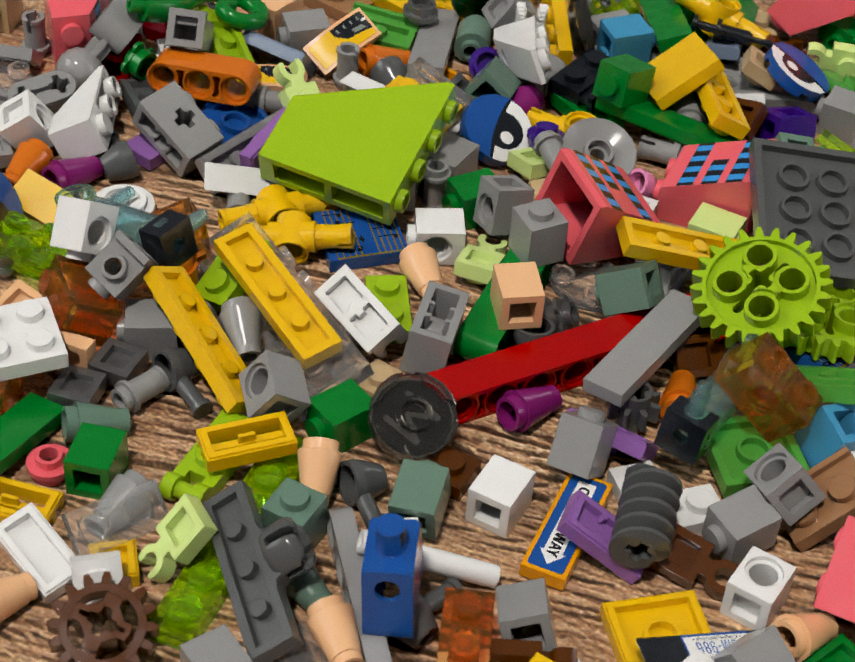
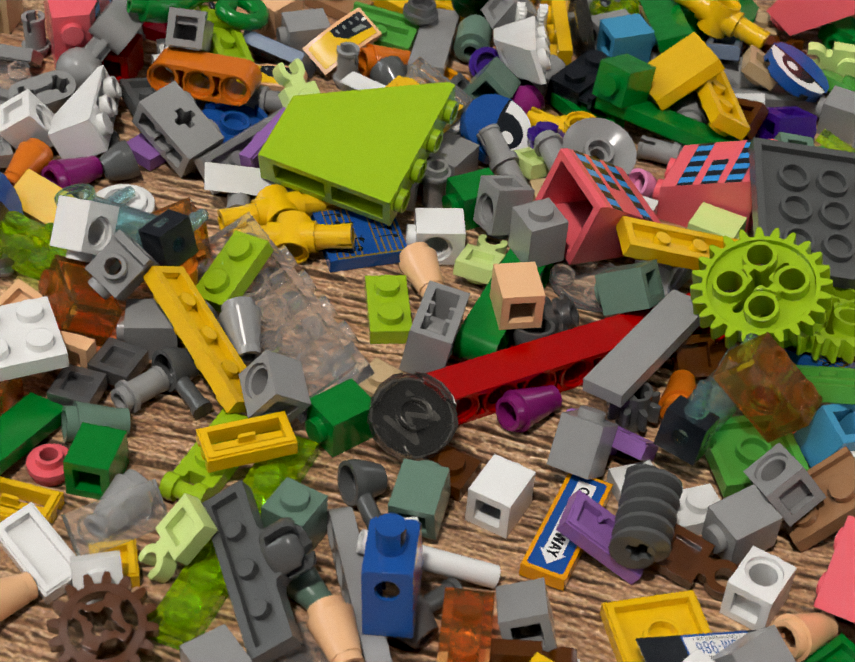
(138, 61): green plate -> none
(278, 296): yellow plate -> none
(319, 463): light nougat cone -> none
(360, 312): white hinge -> none
(501, 158): none -> light grey pin
(728, 32): black piece -> none

